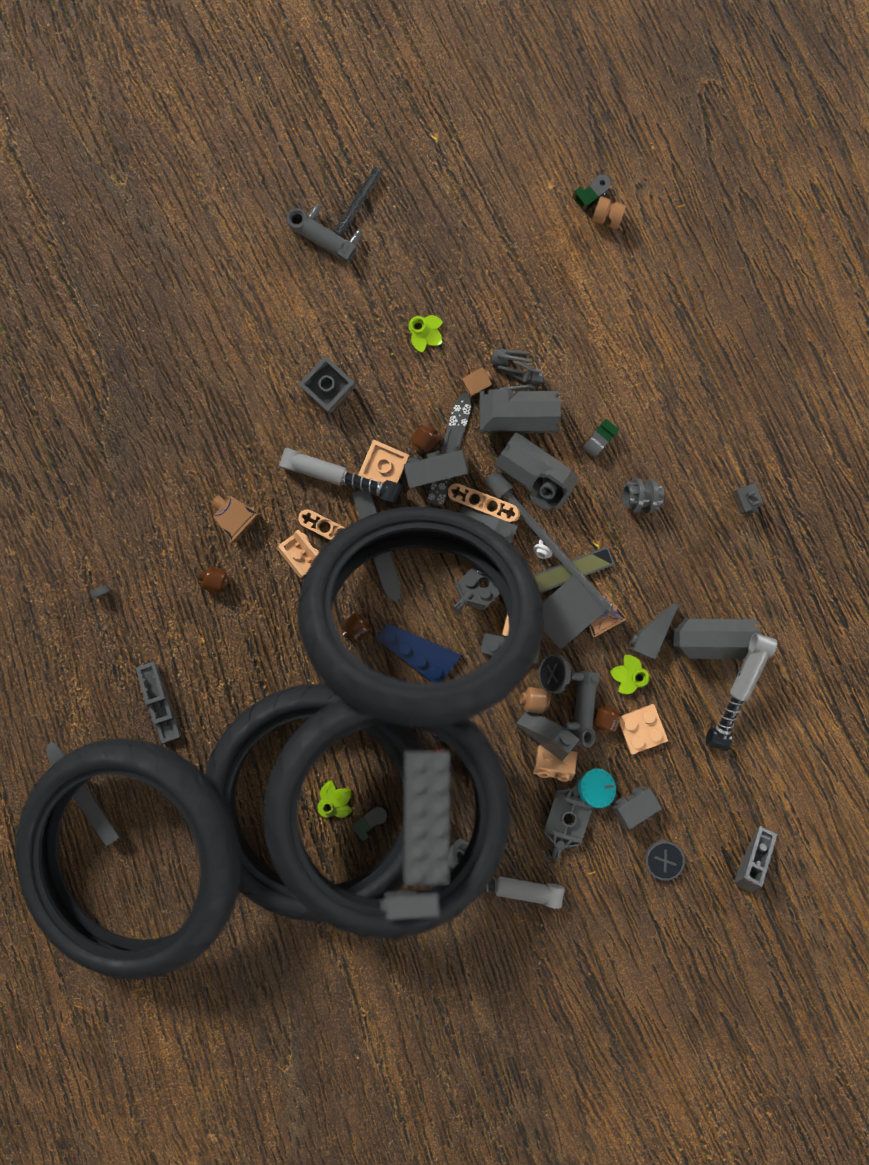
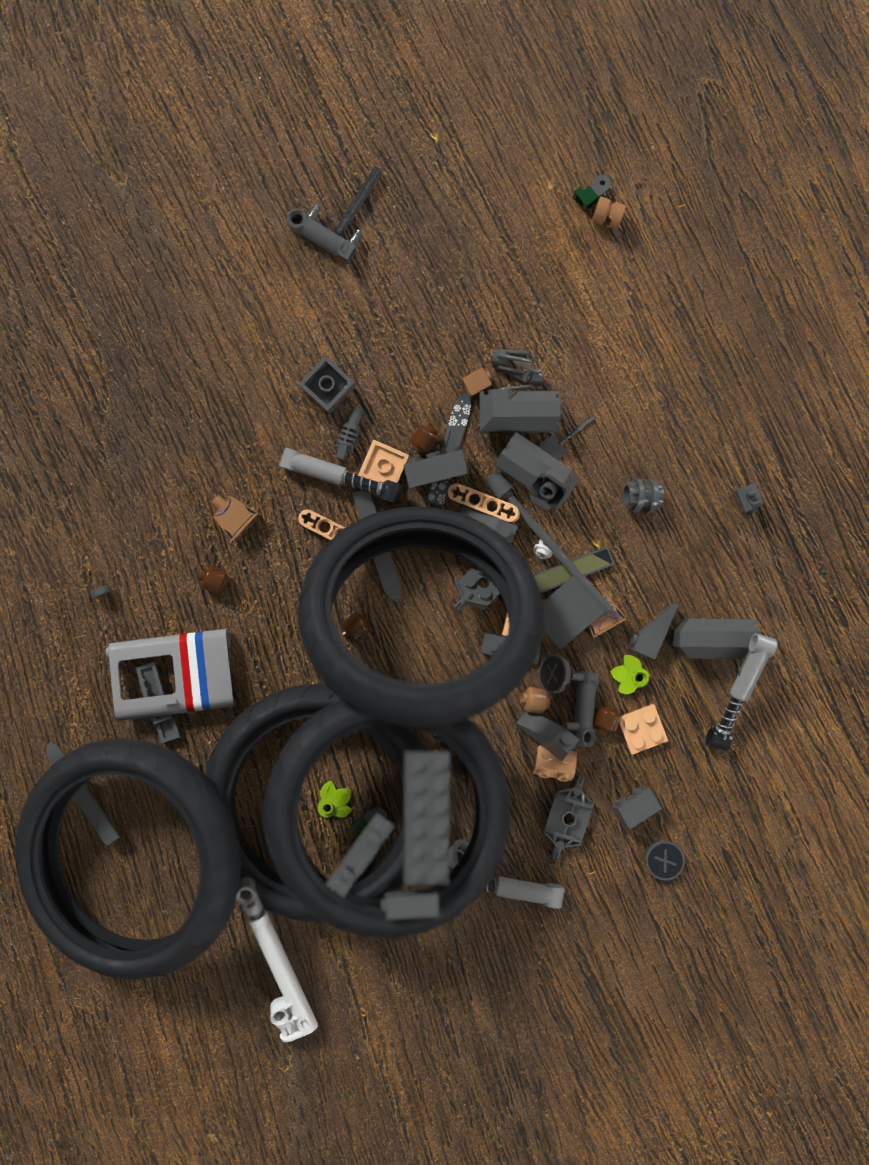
(199, 672): none -> light grey piece
(291, 1011): none -> white piece
(298, 552): light nougat bracket -> none
(349, 434): none -> dark grey hinge
(360, 854): none -> dark grey hinge
(421, 654): dark blue wing -> none
(427, 334): lime plate -> none
(554, 447): none -> dark grey piece
(597, 788): teal tile -> none
(600, 438): leg -> none
(756, 860): dark grey slope -> none

